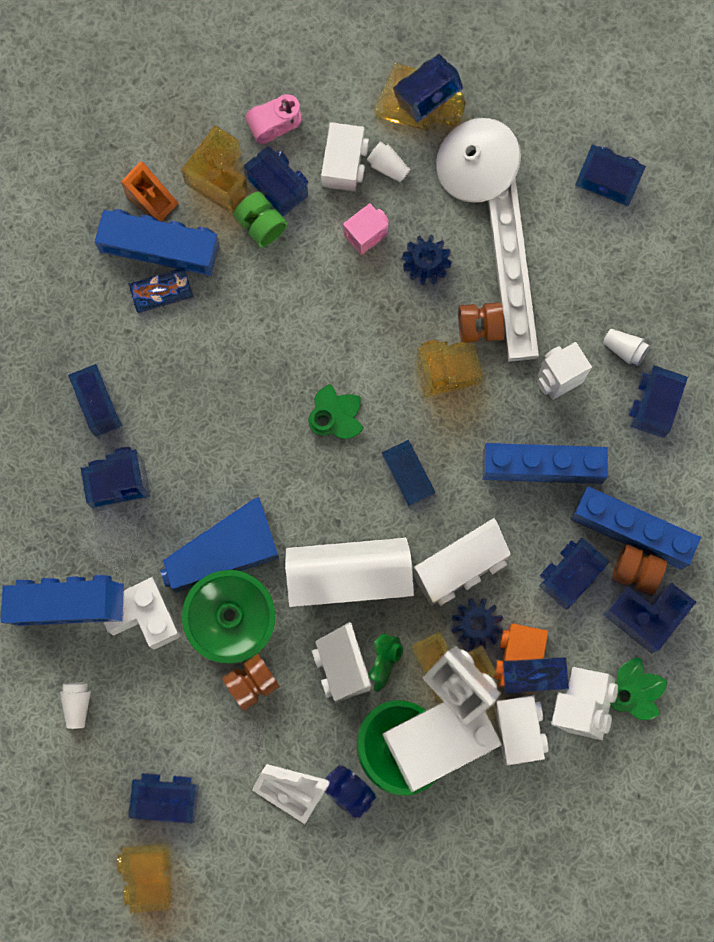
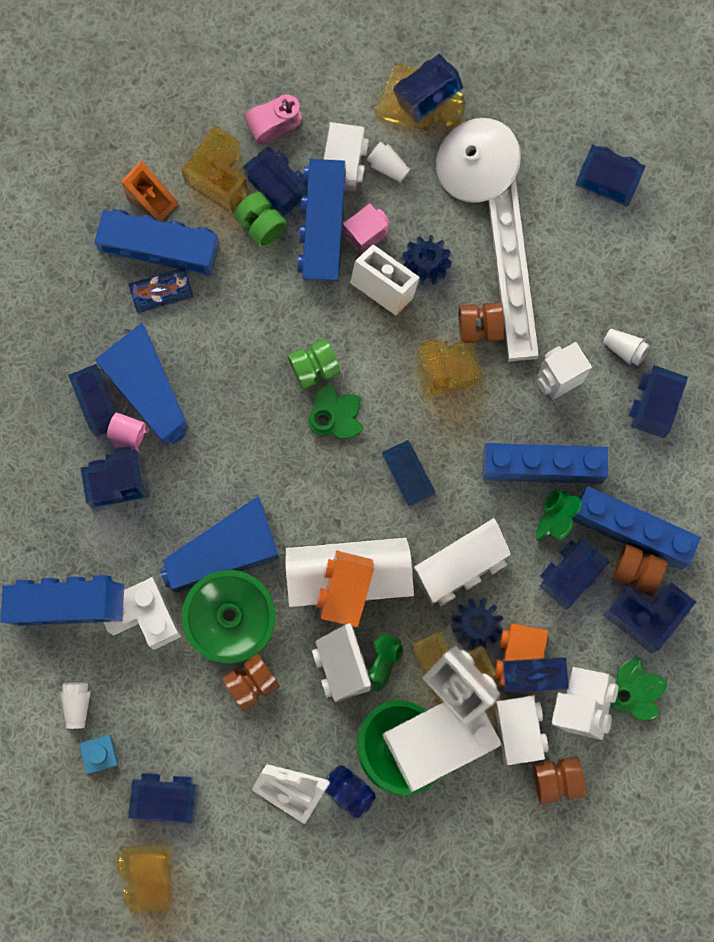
(99, 754): none -> dark azure plate
(126, 431): none -> bright pink piece
(142, 381): none -> blue slope
(314, 363): none -> bright green wheel
(323, 220): none -> blue brick
(346, 588): none -> orange brick
(384, 279): none -> white brick
(559, 515): none -> green plate
(559, 780): none -> dark orange wheel

